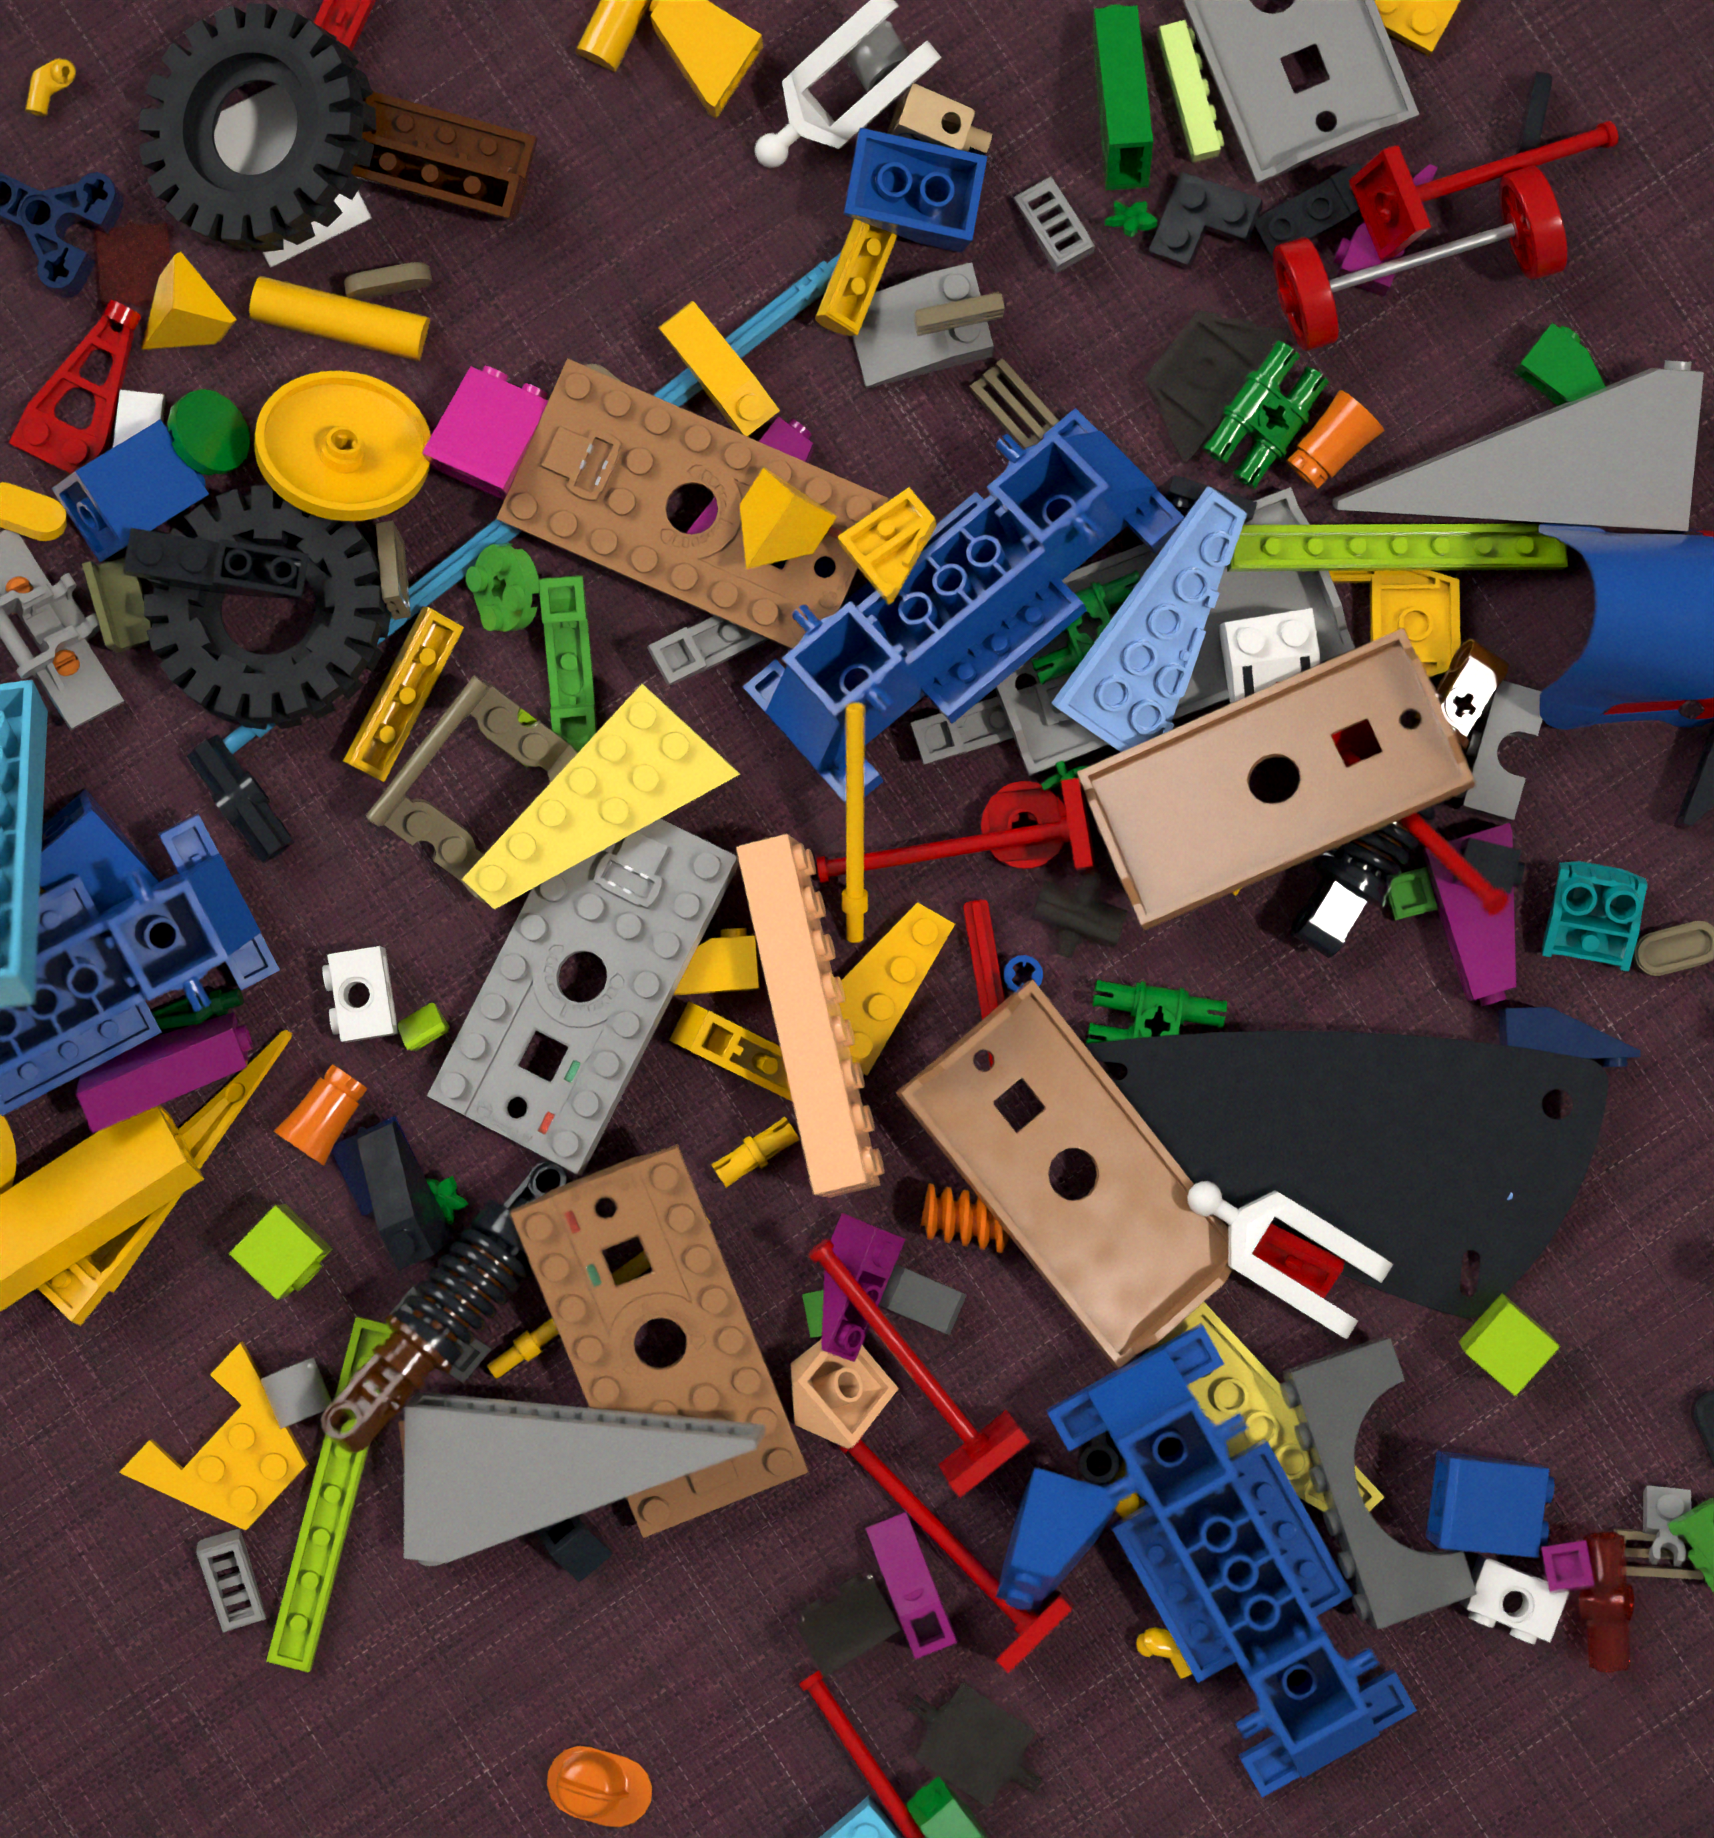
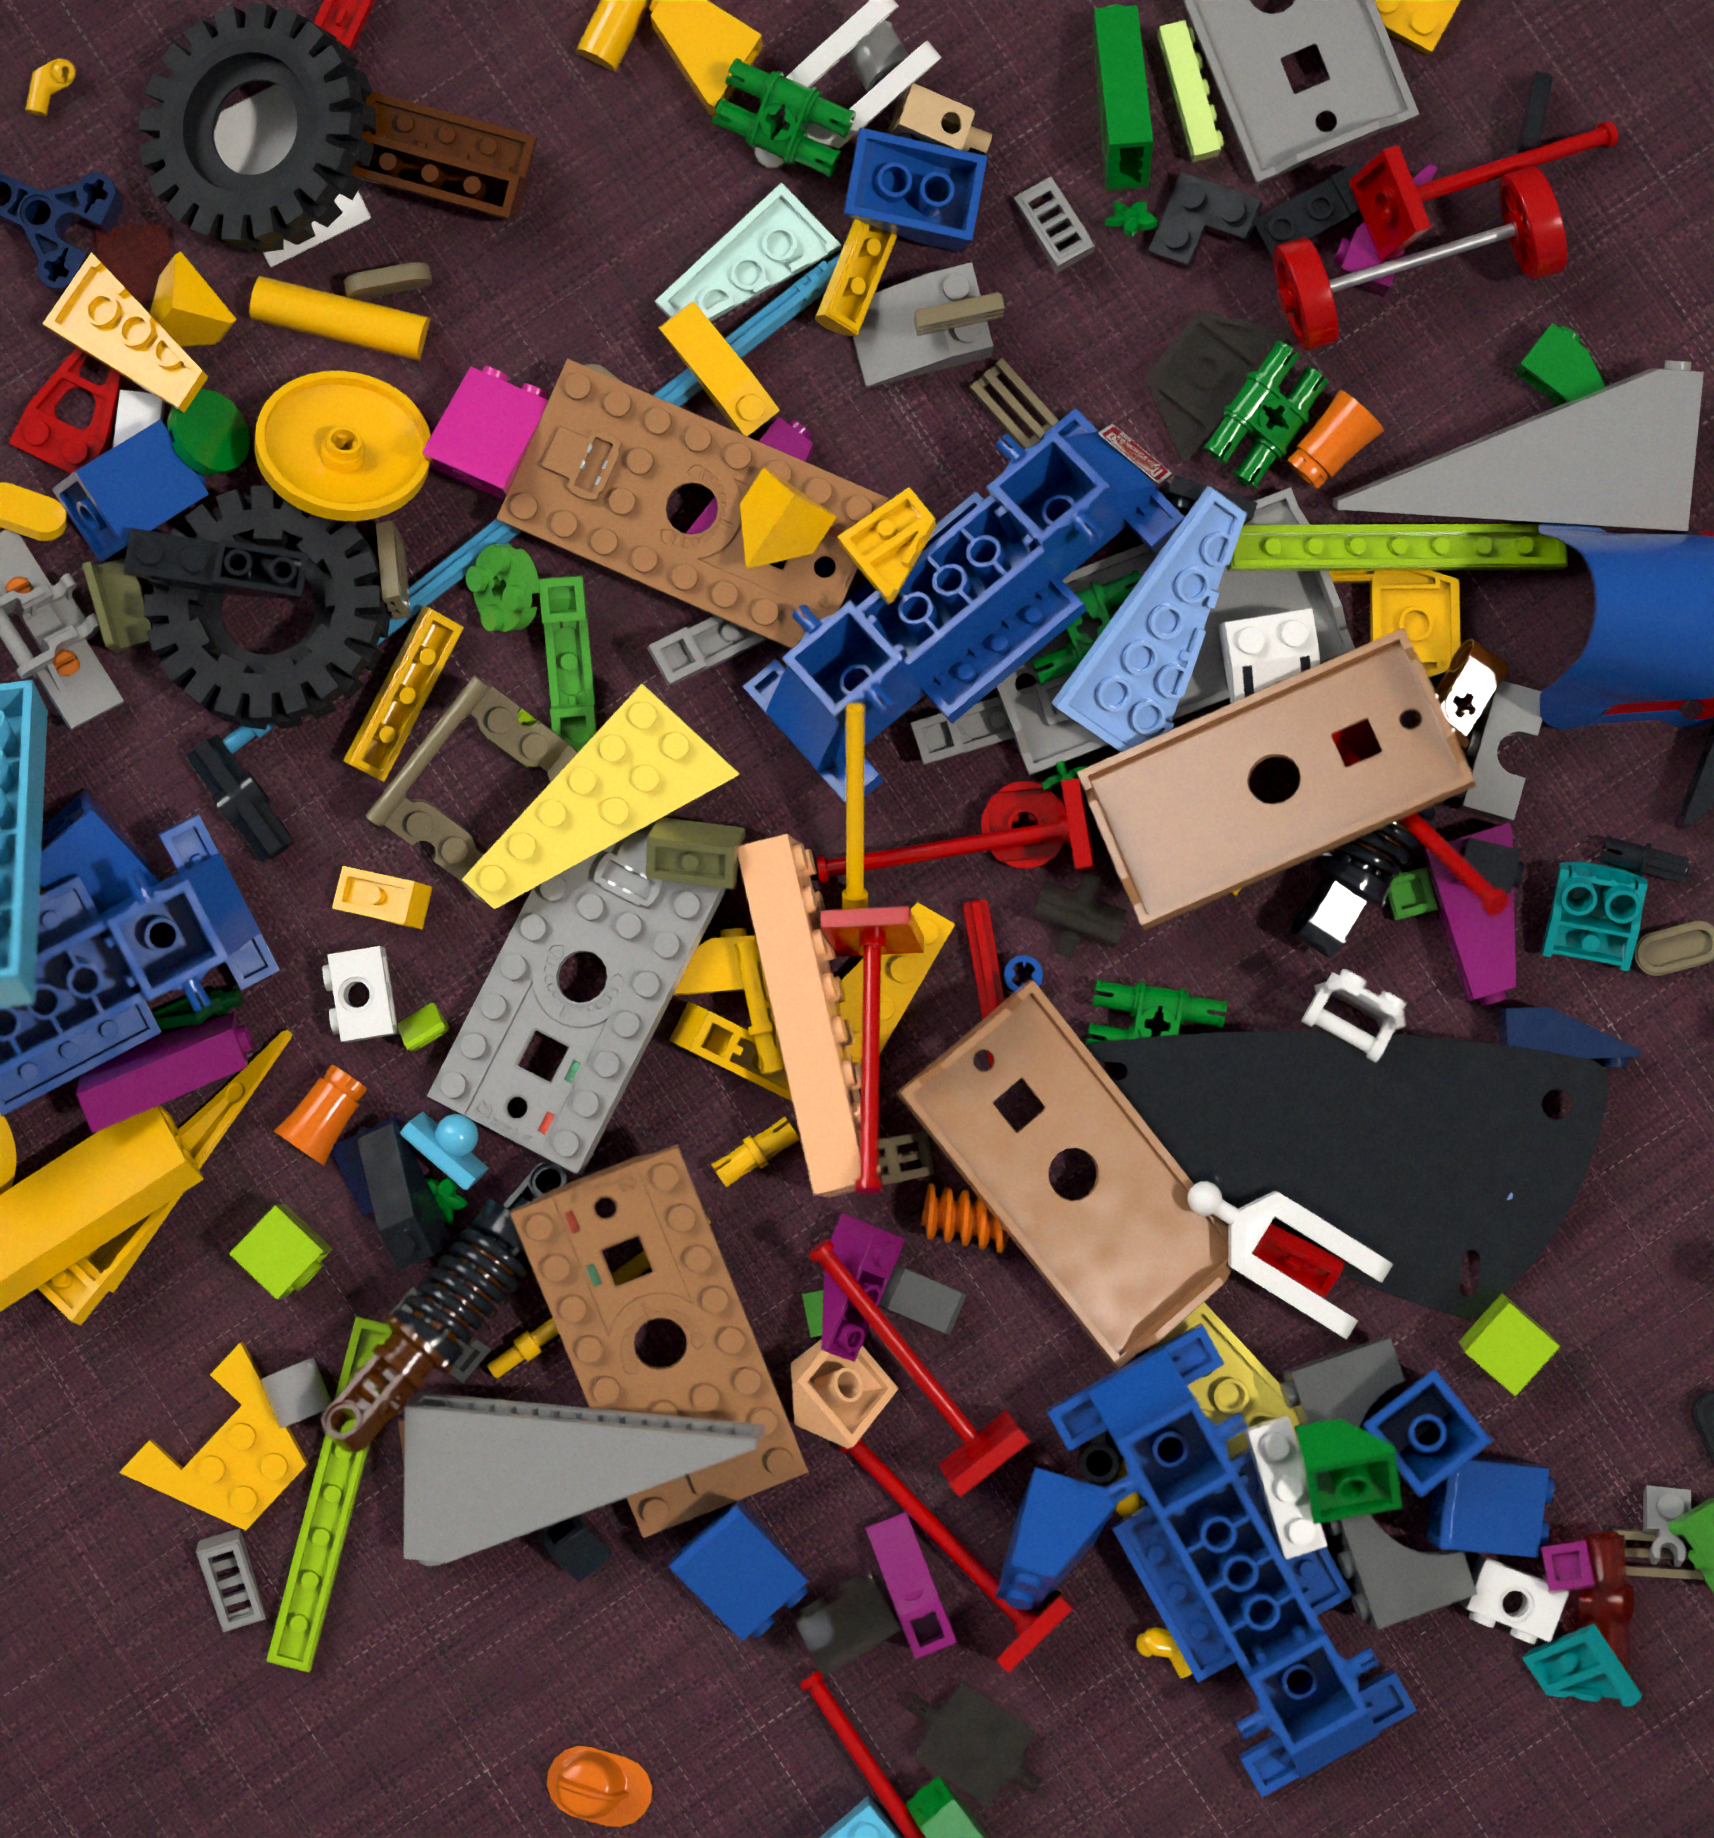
(118, 331): none -> yellow wing
(382, 897): none -> yellow plate
(448, 1146): none -> medium azure tile
(694, 852): none -> olive panel
(740, 1571): none -> blue slope
(752, 257): none -> light aqua wing
(759, 1007): none -> yellow pin
(801, 107): none -> green pin
(870, 935): none -> red tile
(893, 1159): none -> dark tan tile
(1135, 453): none -> sticker
(1283, 1487): none -> white plate
(1346, 1471): none -> green slope
(1350, 988): none -> white shield
(1429, 1433): none -> blue slope
(1582, 1668): none -> teal wing
(1646, 860): none -> black axle

